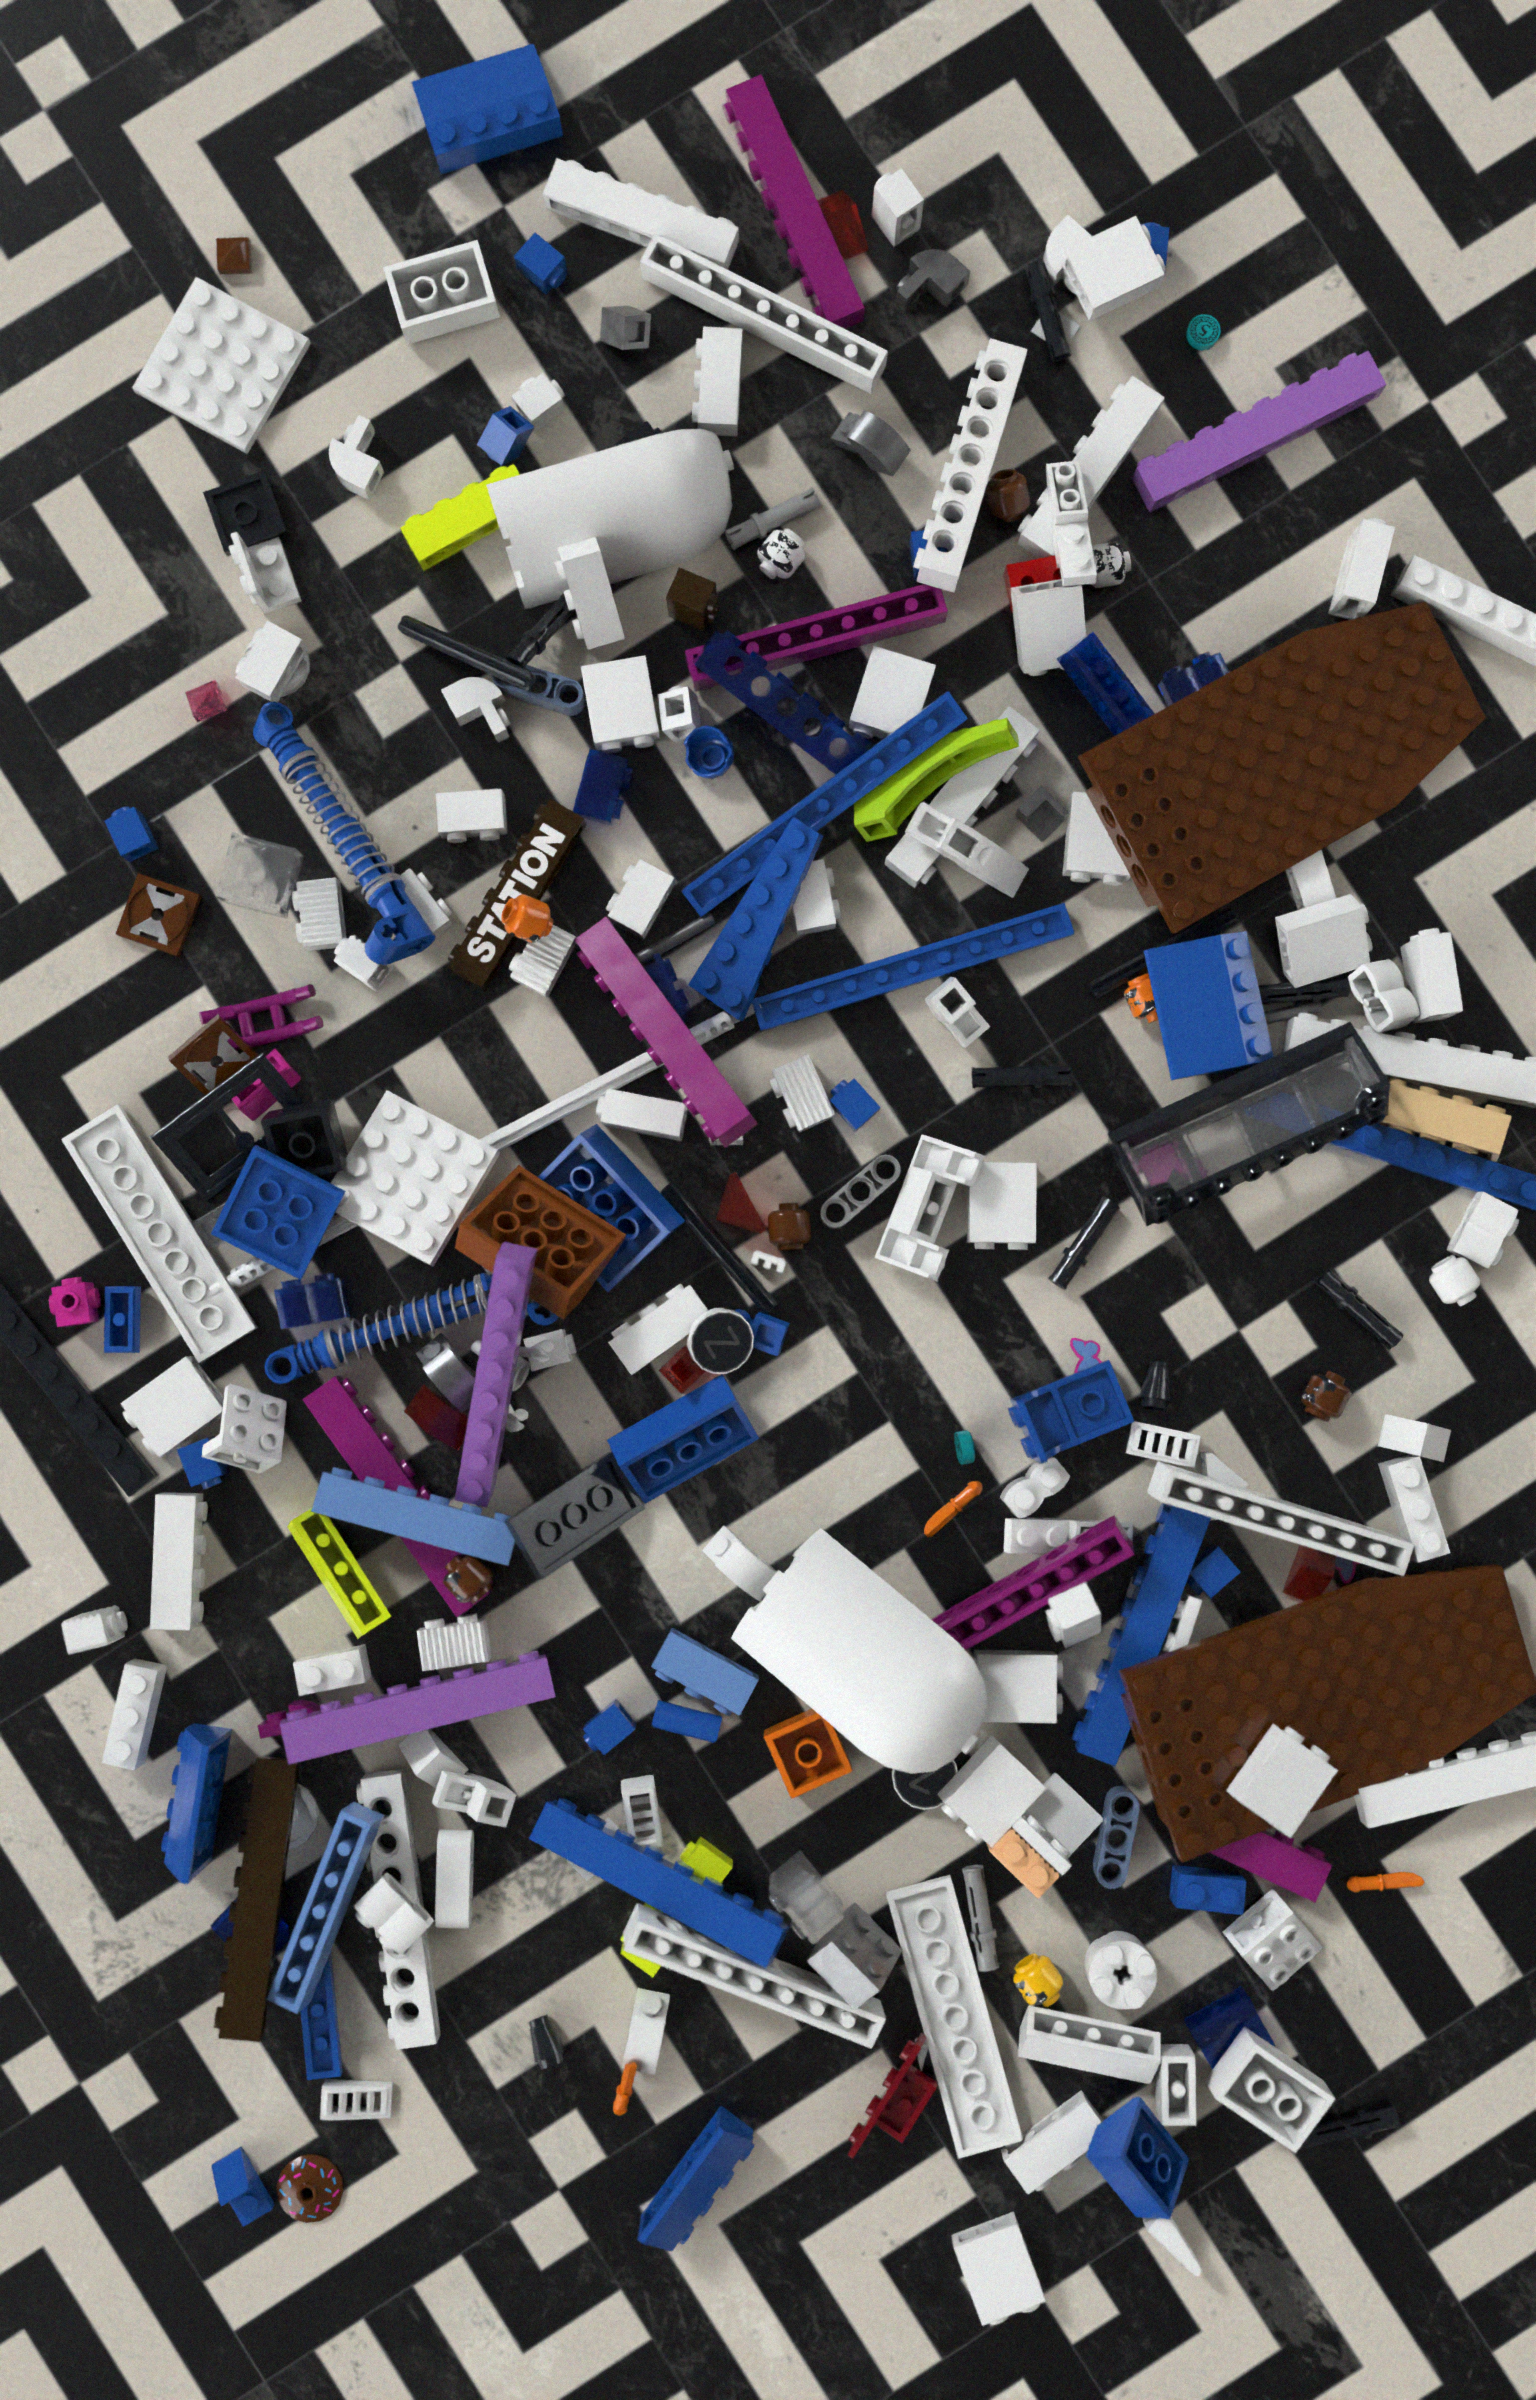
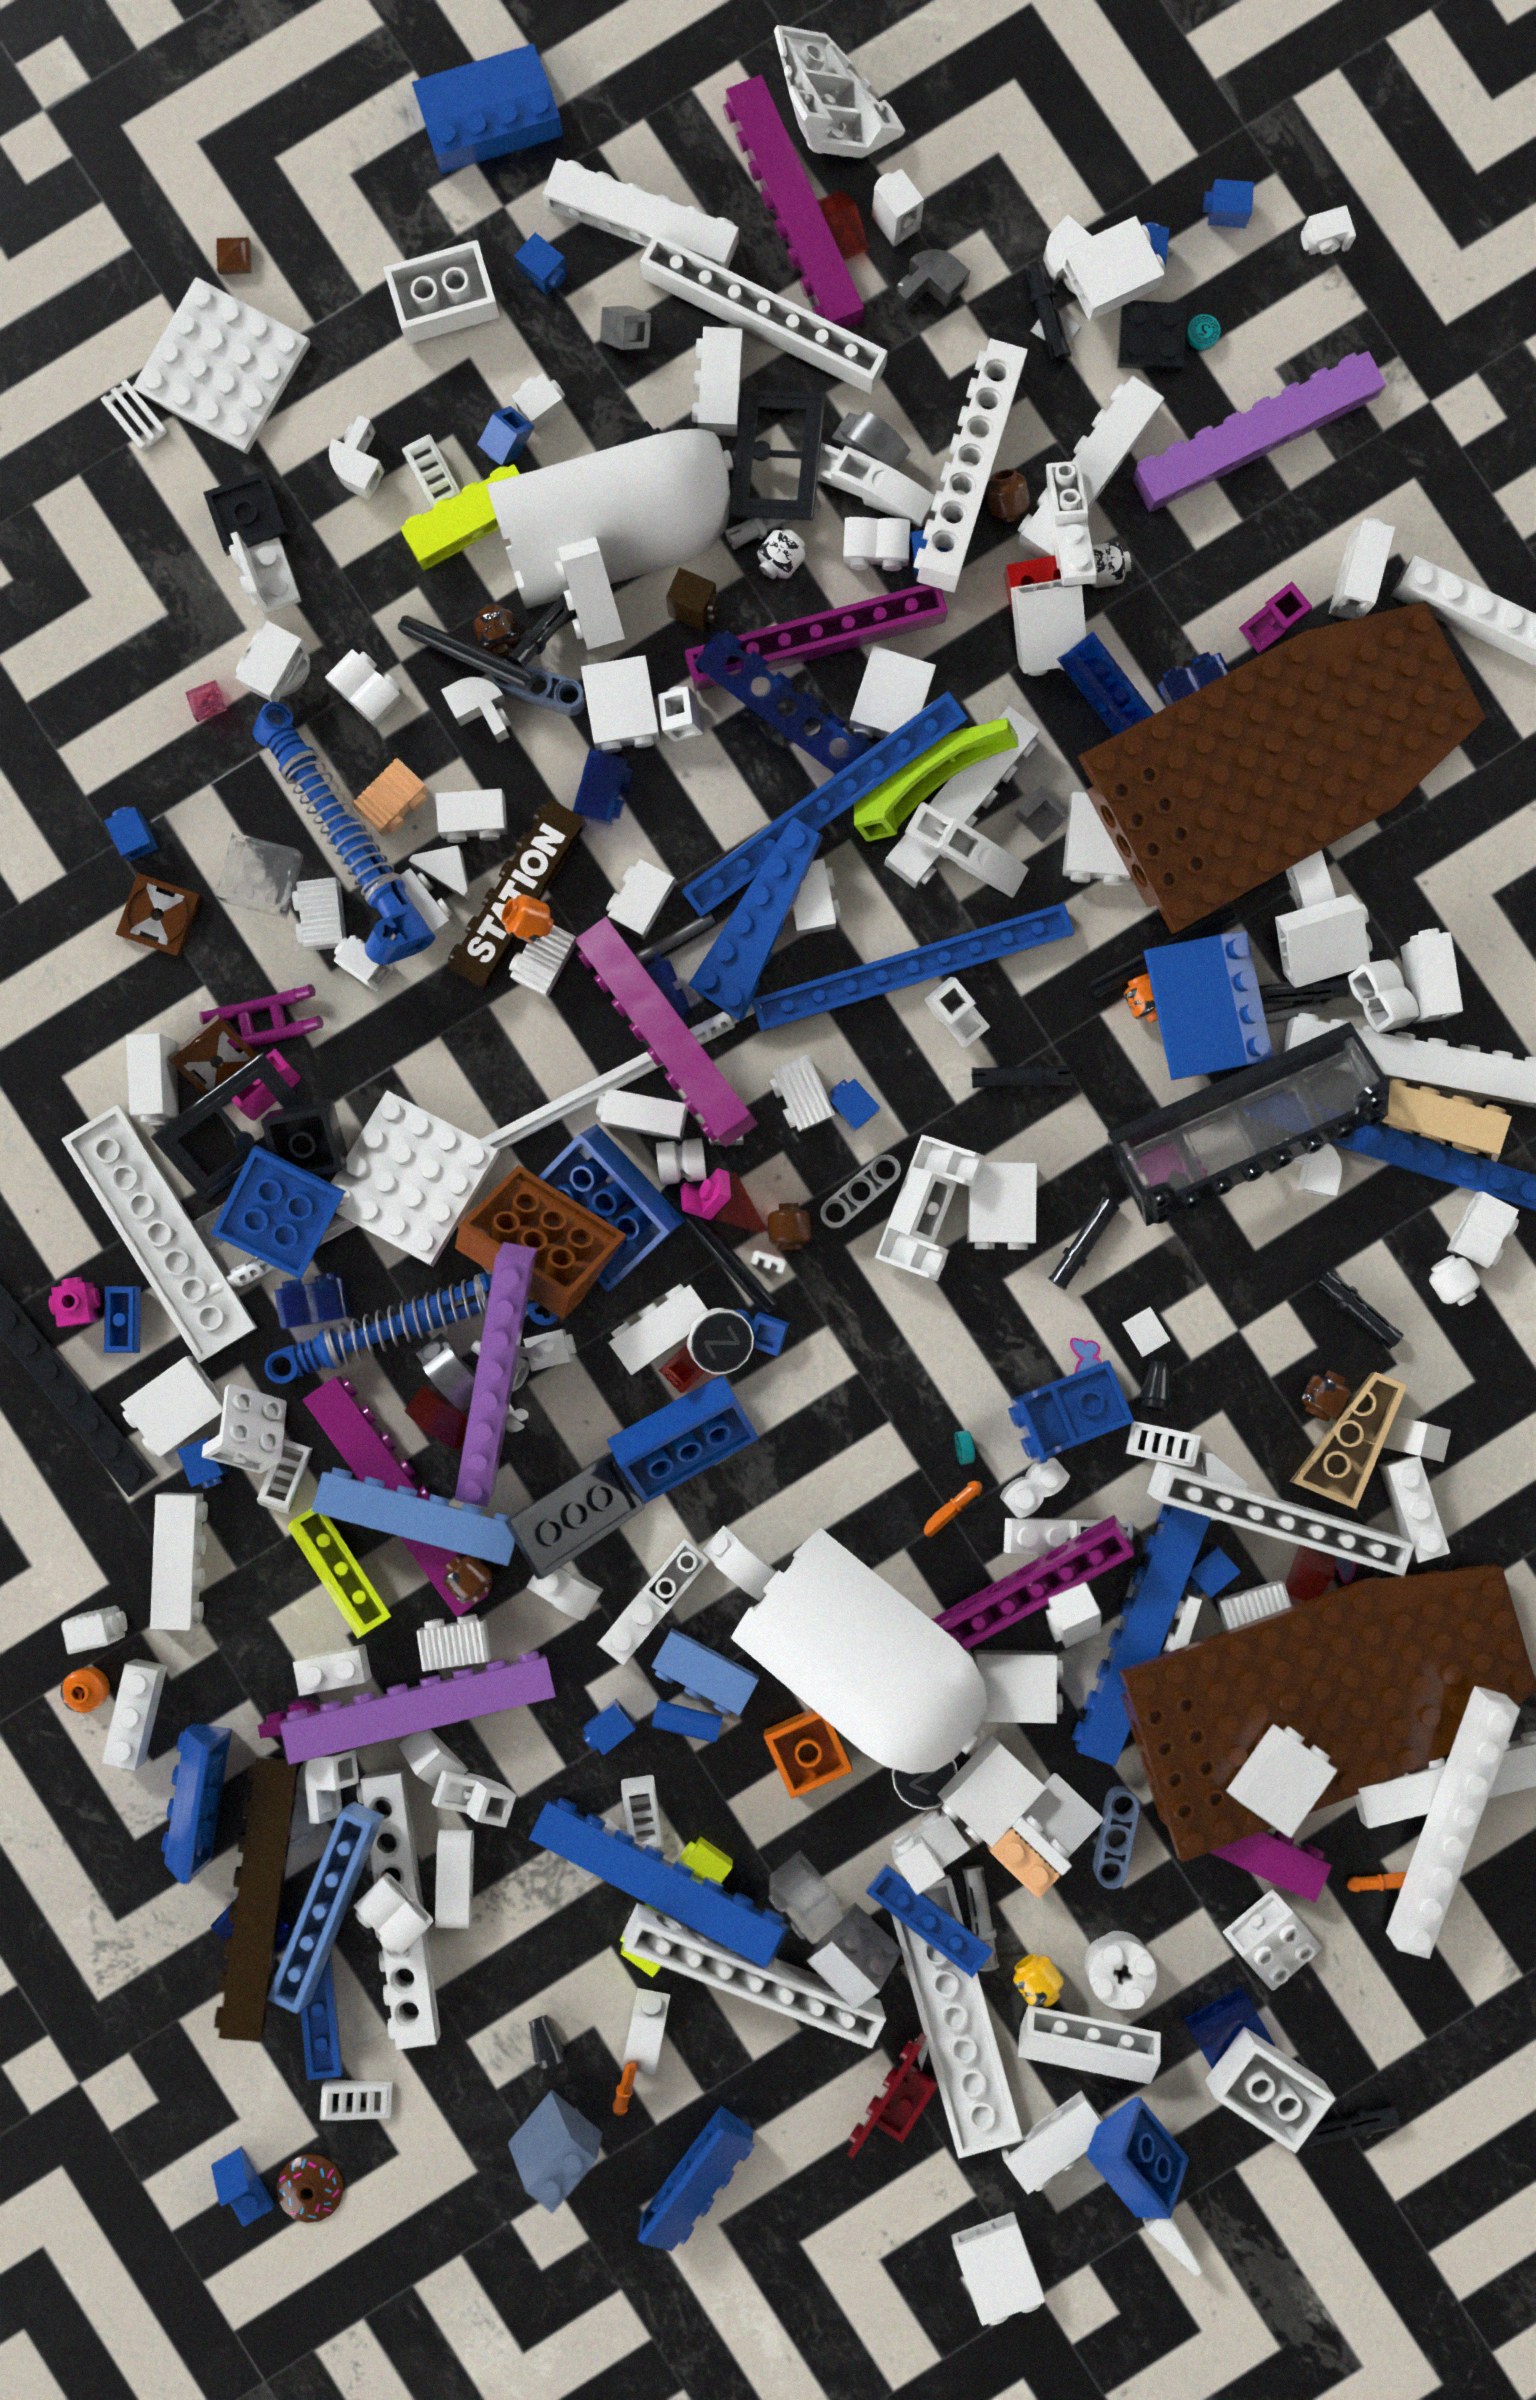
(94, 1684): none -> orange head
(117, 395): none -> white tile
(152, 1078): none -> white brick
(291, 1493): none -> white slope
(323, 1779): none -> white brick
(364, 687): none -> white brick
(391, 798): none -> light nougat brick
(416, 450): none -> white slope
(446, 868): none -> white slope
(496, 630): none -> reddish brown head
(554, 2150): none -> sand blue slope
(567, 1592): none -> white brick
(653, 1602): none -> white slope
(681, 1161): none -> white wheel
(708, 752): blue hair -> none
(708, 1198): none -> dark pink bracket
(747, 449): none -> black door
(829, 100): none -> white wedge
(874, 482): none -> white slope
(876, 542): none -> white brick
(928, 1850): none -> white brick
(929, 1921): none -> blue plate
(1146, 1331): none -> white sticker
(1152, 335): none -> black plate
(1176, 2086): white brick -> none
(1207, 1889): blue brick -> none
(1229, 203): none -> blue brick
(1252, 1603): none -> white brick
(1277, 618): none -> magenta brick
(1320, 1172): none -> white brick
(1328, 231): none -> white brick
(1351, 1446): none -> tan wedge
(1452, 1821): none -> white brick

